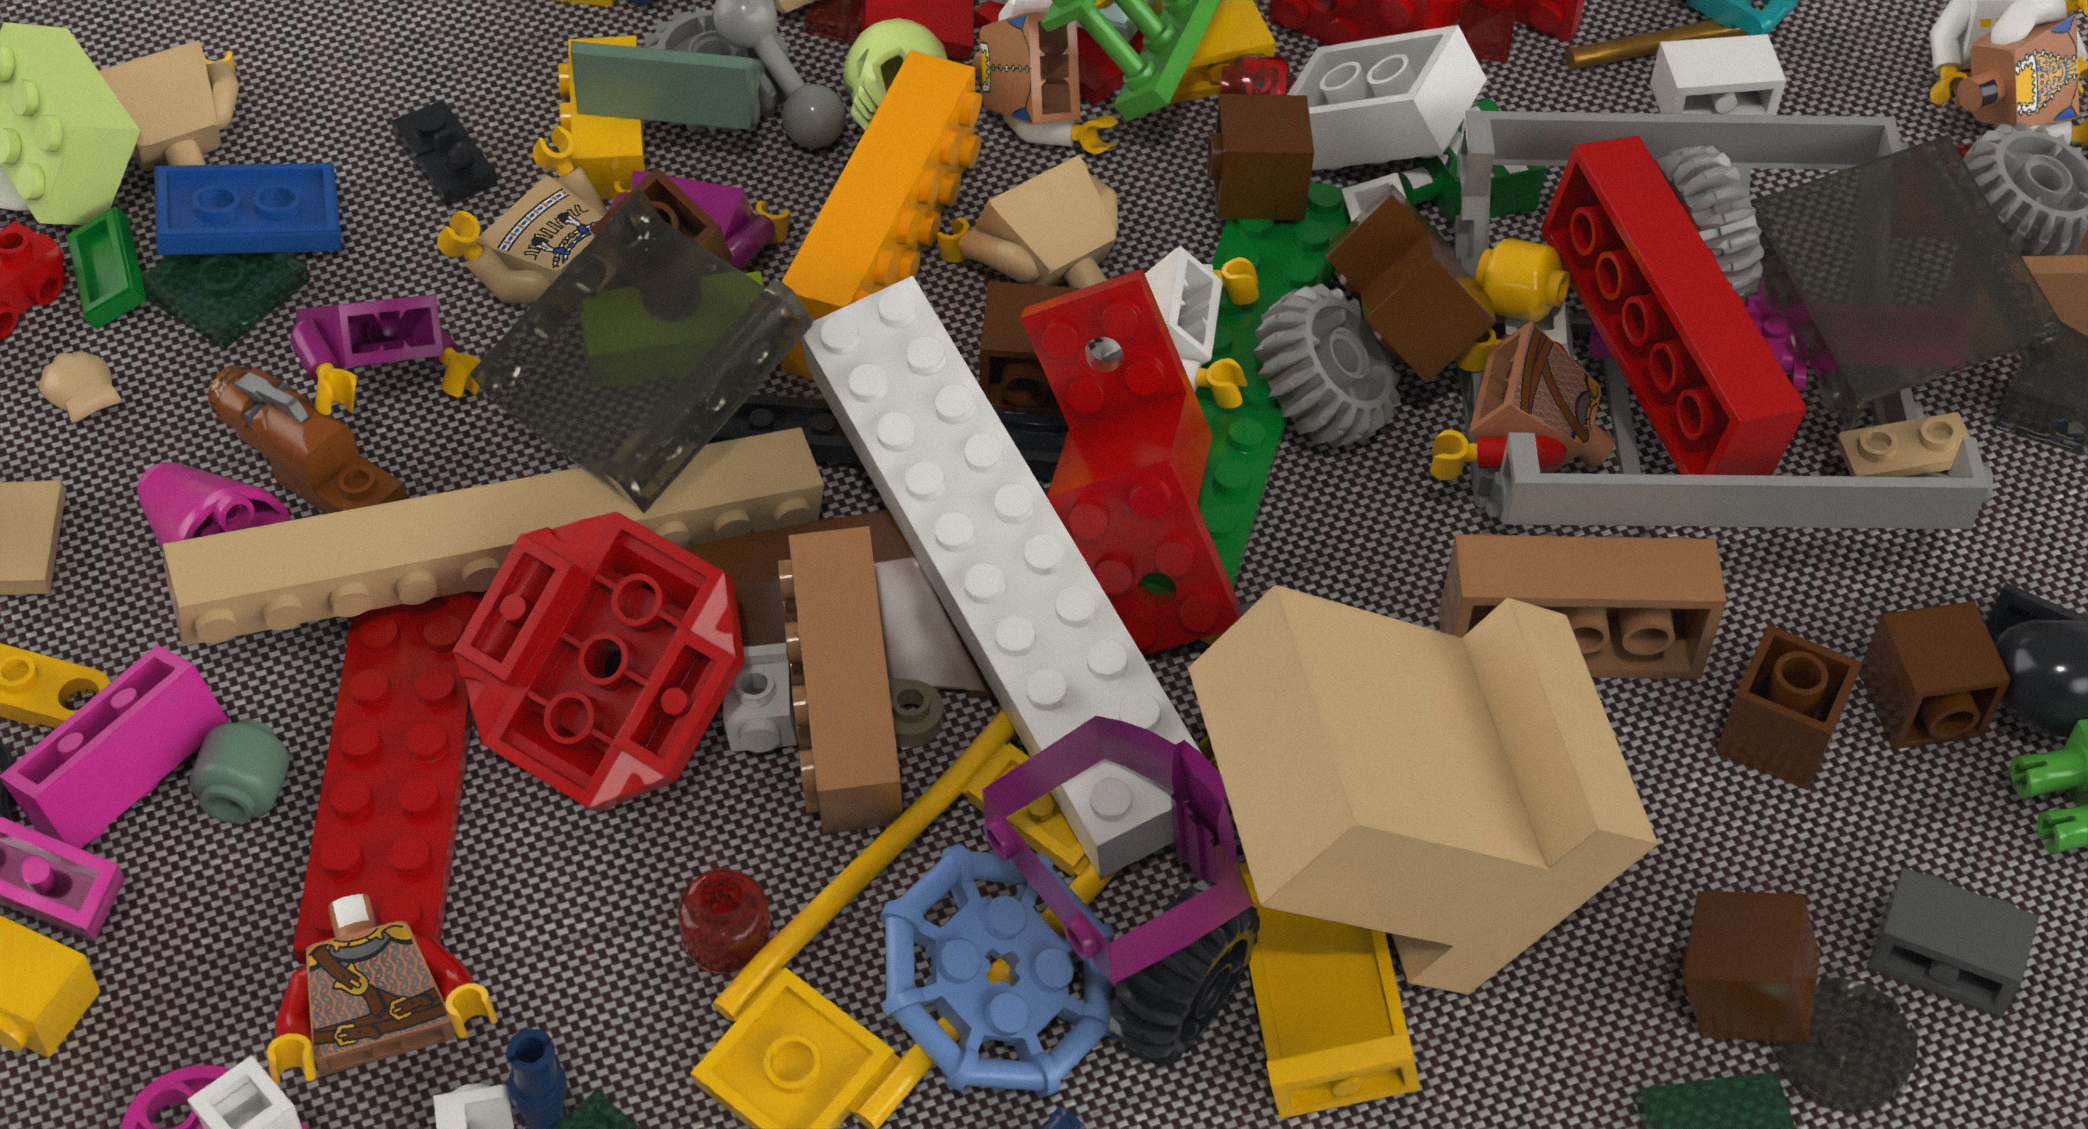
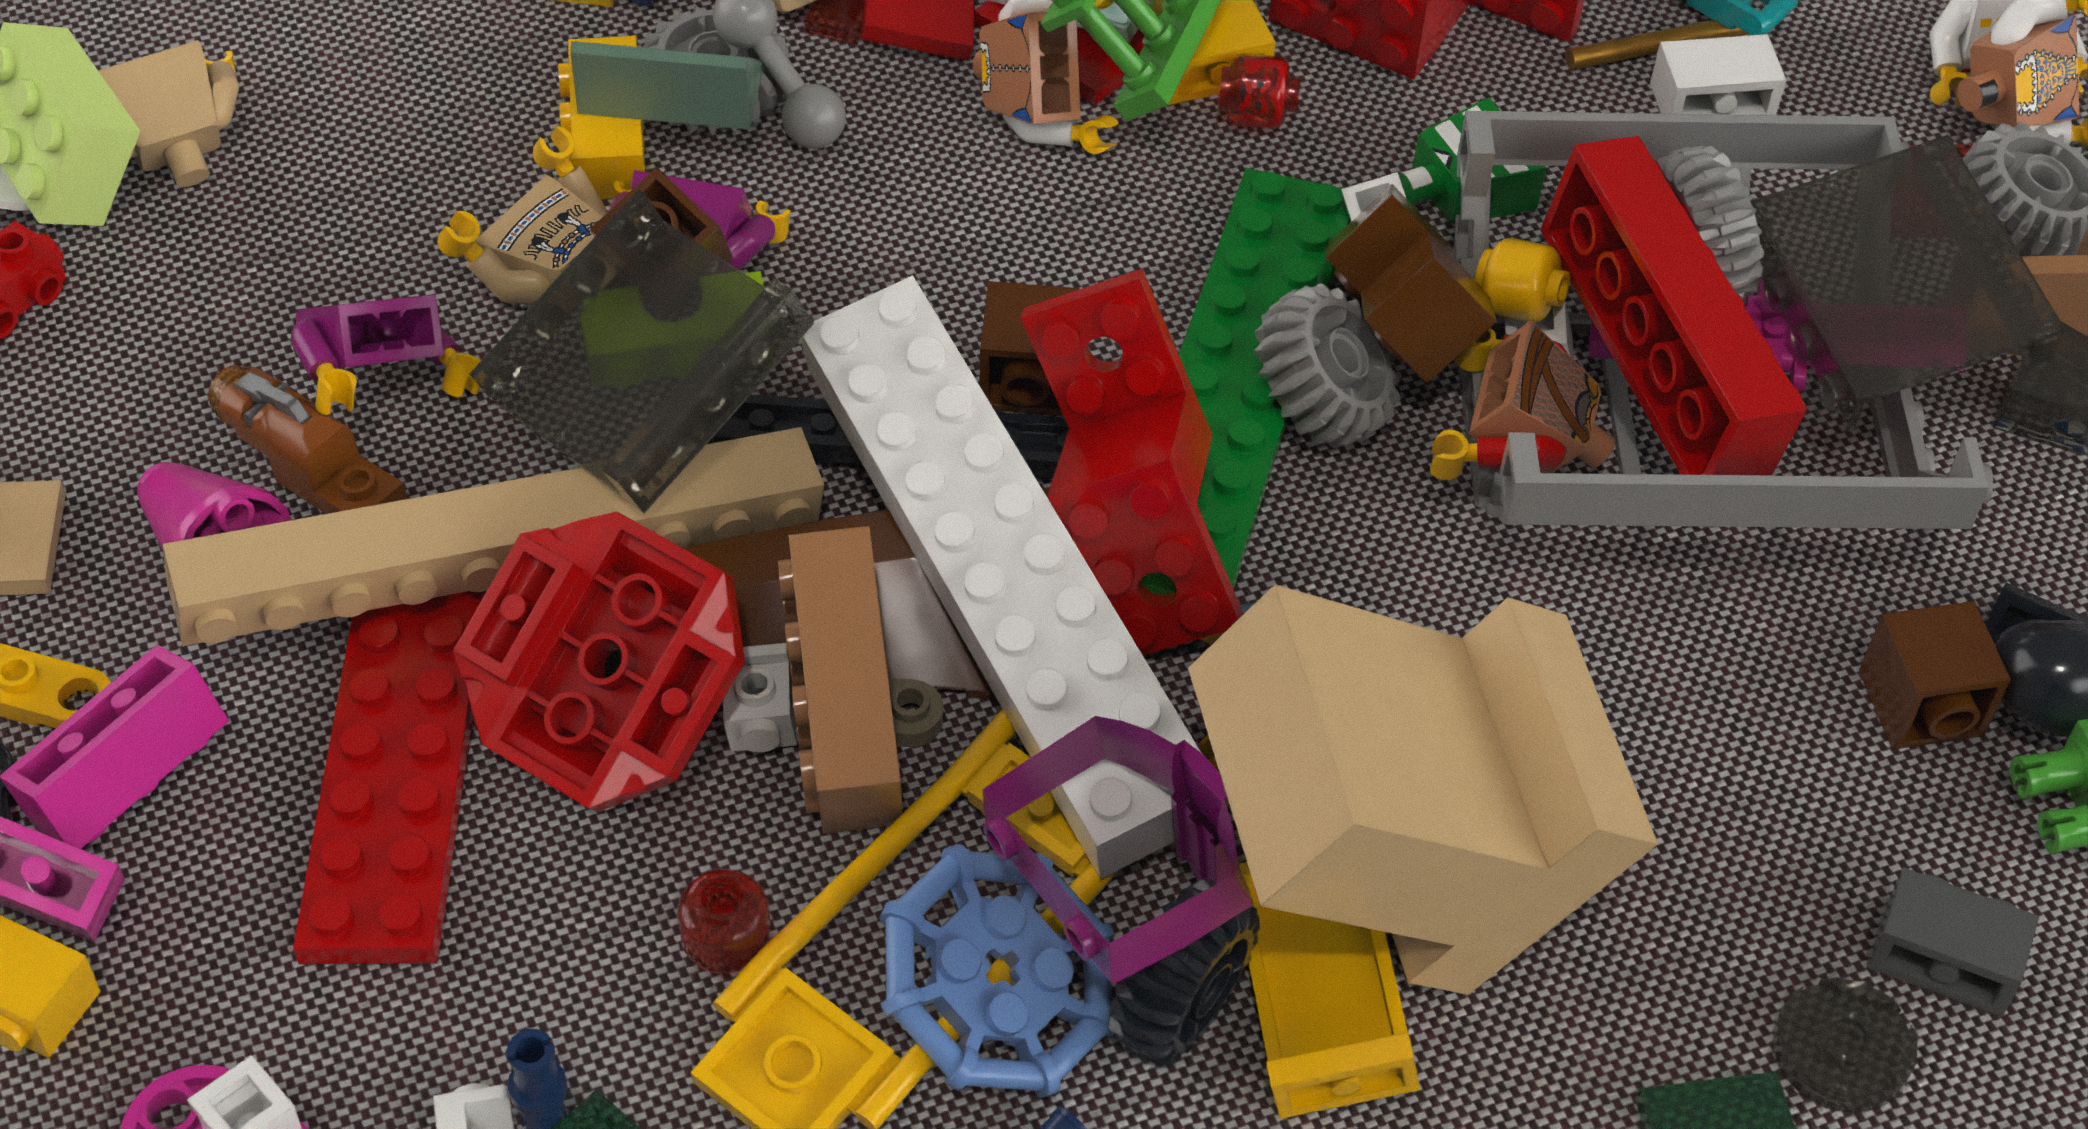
(78, 384): tan animal -> none
(106, 267): green tile -> none
(223, 292): clear green tile -> none
(239, 771): sand green head -> none
(246, 208): blue tile -> none
(371, 996): torso -> none
(444, 152): black plate -> none
(877, 59): yellowish green helmet -> none
(889, 192): light orange brick -> none
(1042, 229): tan torso -> none
(1189, 305): white torso -> none
(1261, 156): reddish brown head -> none
(1388, 96): white brick -> none
(1487, 31): clear red tile -> none
(1629, 599): medium nougat brick -> none
(1751, 966): reddish brown head -> none
(1788, 707): reddish brown head -> none
(1903, 446): tan bracket -> none

